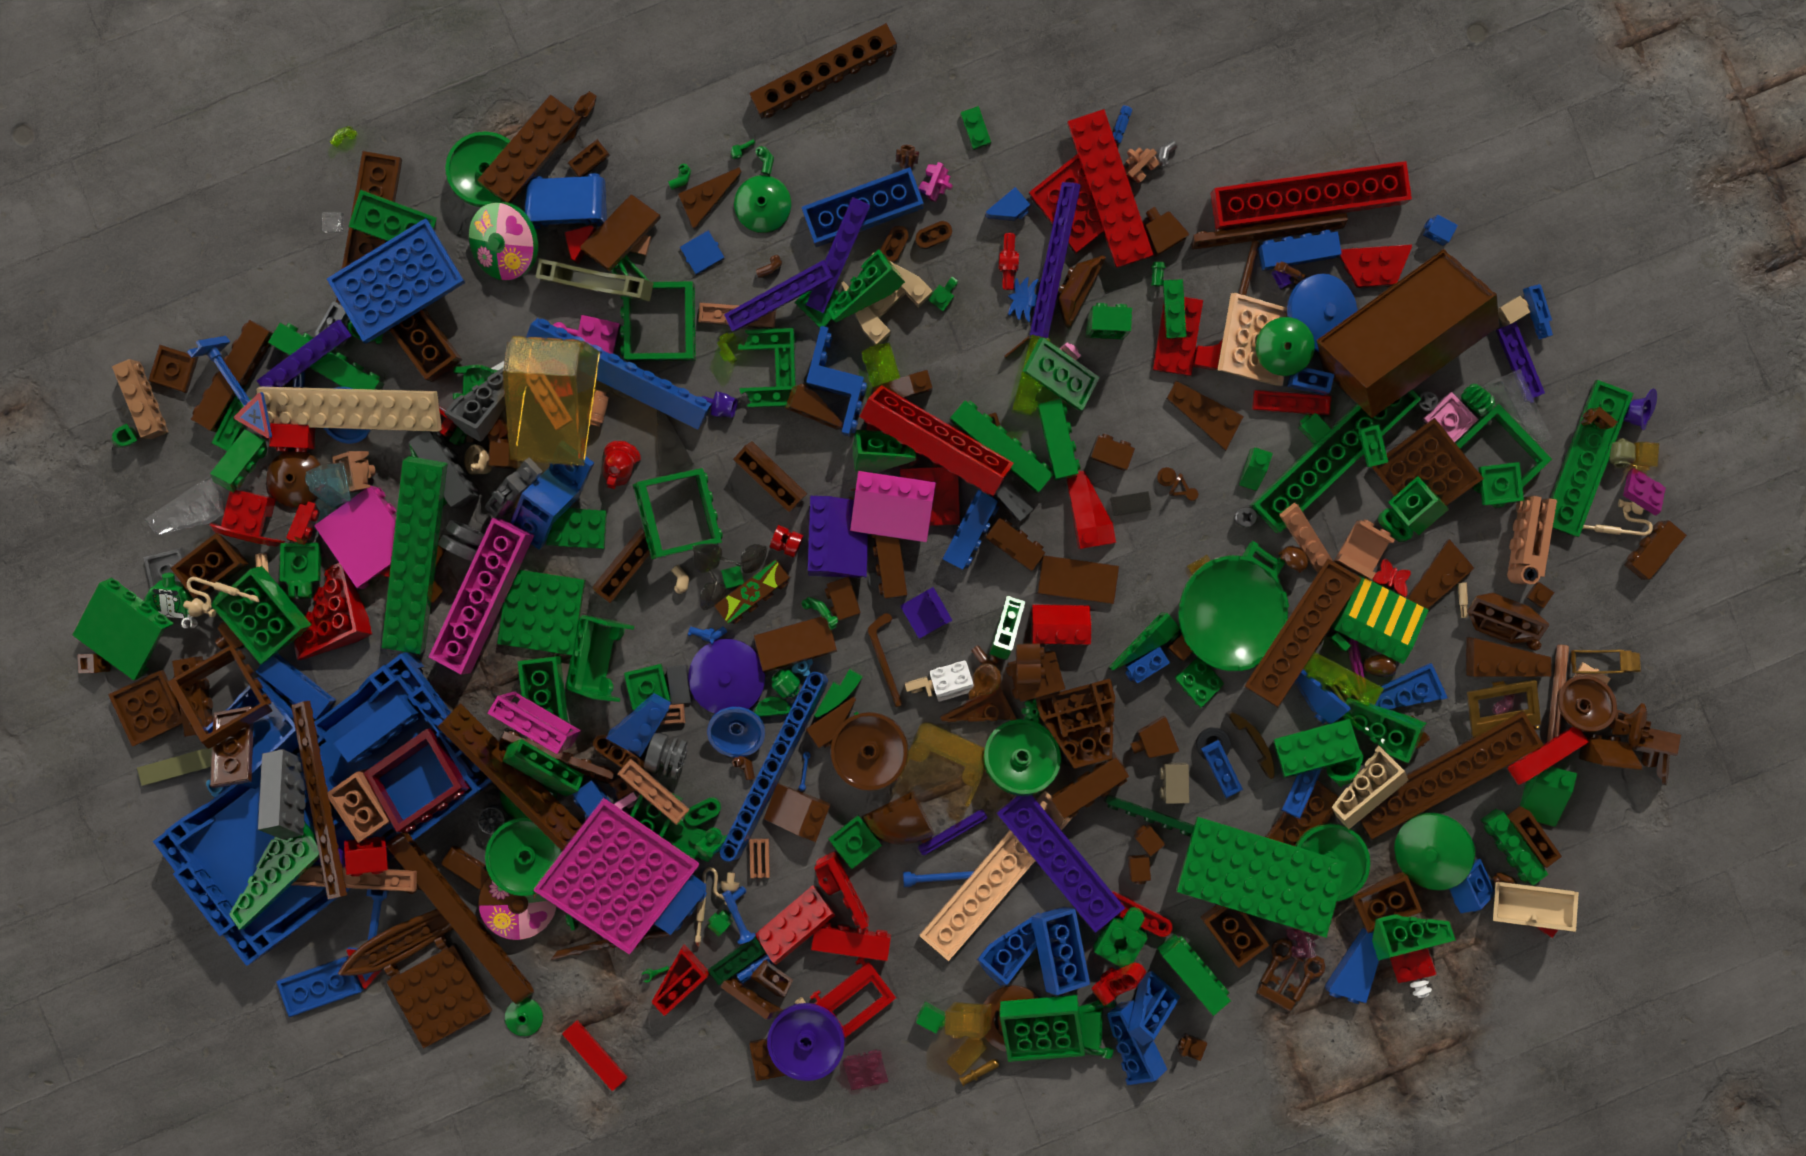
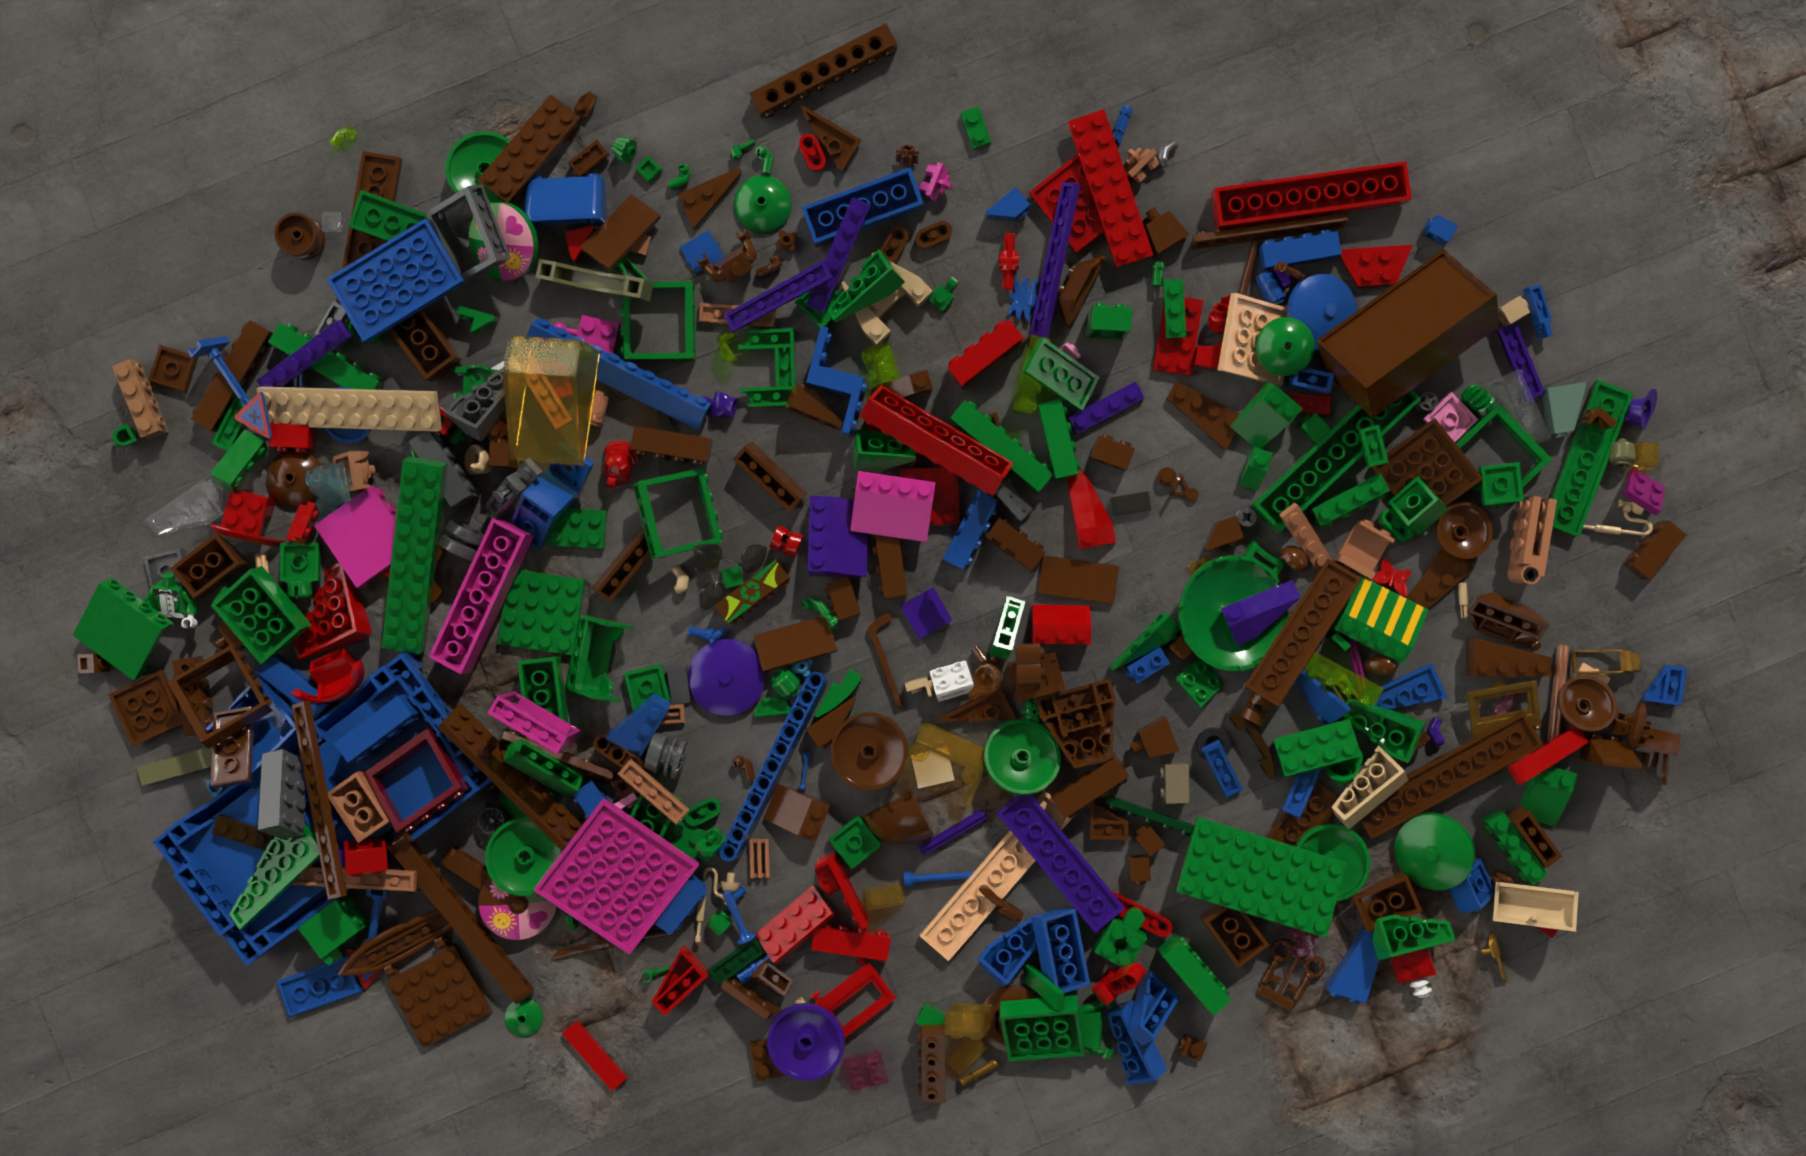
(198, 607): tan piece -> none
(241, 832): none -> dark brown plate
(299, 236): none -> reddish brown wheel
(334, 927): none -> green container
(336, 677): none -> red piece
(481, 320): none -> green slope
(486, 224): none -> dark grey window
(625, 149): none -> green piece
(648, 169): none -> green tile
(671, 444): none -> reddish brown brick
(733, 264): none -> reddish brown torso
(734, 739): blue dish -> none
(787, 245): none -> reddish brown plate
(812, 153): none -> red plate
(837, 141): none -> reddish brown wing
(884, 896): none -> clear yellow slope
(933, 770): none -> sticker
(933, 1063): none -> reddish brown brick
(984, 354): none -> red brick
(1004, 907): none -> reddish brown piece
(1044, 987): none -> green tile
(1106, 407): none -> dark purple plate
(1106, 824): none -> reddish brown wing
(1218, 315): none -> red head
(1222, 533): none -> reddish brown slope
(1253, 715): none -> reddish brown wheel
(1254, 614): none -> dark purple wedge
(1265, 416): none -> green slope
(1270, 288): none -> blue head
(1347, 500): none -> green brick
(1434, 733): none -> dark purple arm
(1474, 530): none -> reddish brown dish
(1494, 949): none -> pearl gold piece
(1539, 595): reddish brown plate -> none
(1562, 407): none -> sand green slope
(1667, 686): none -> blue wing

